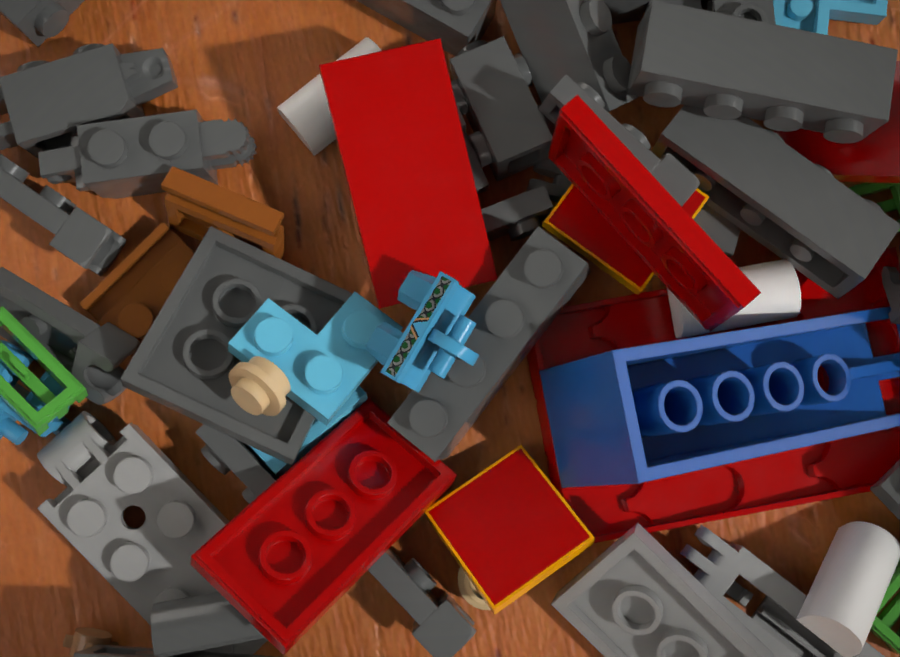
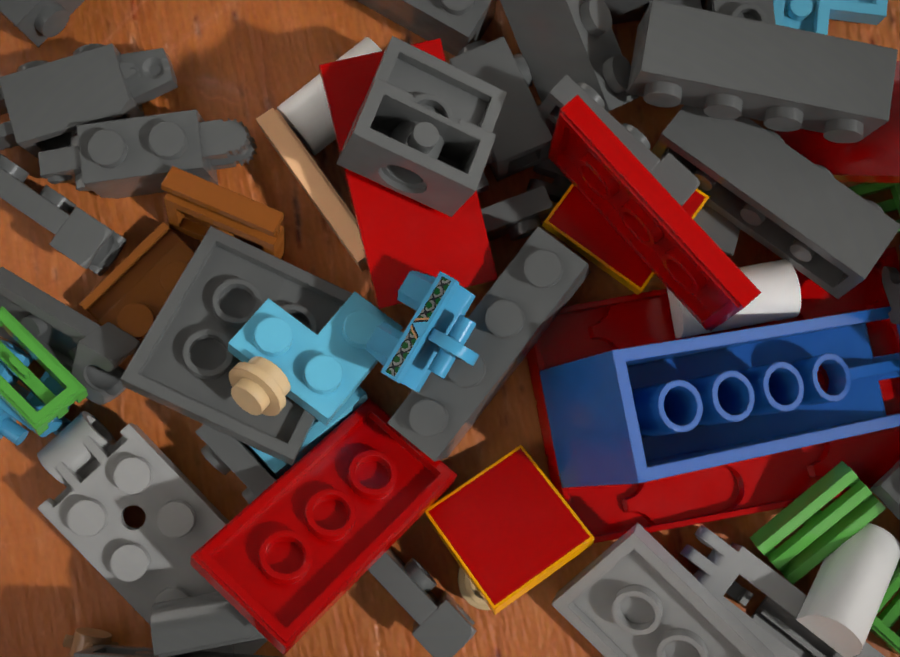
(314, 183): none -> light nougat tile
(423, 128): none -> dark grey brick
(823, 529): none -> bright green tile

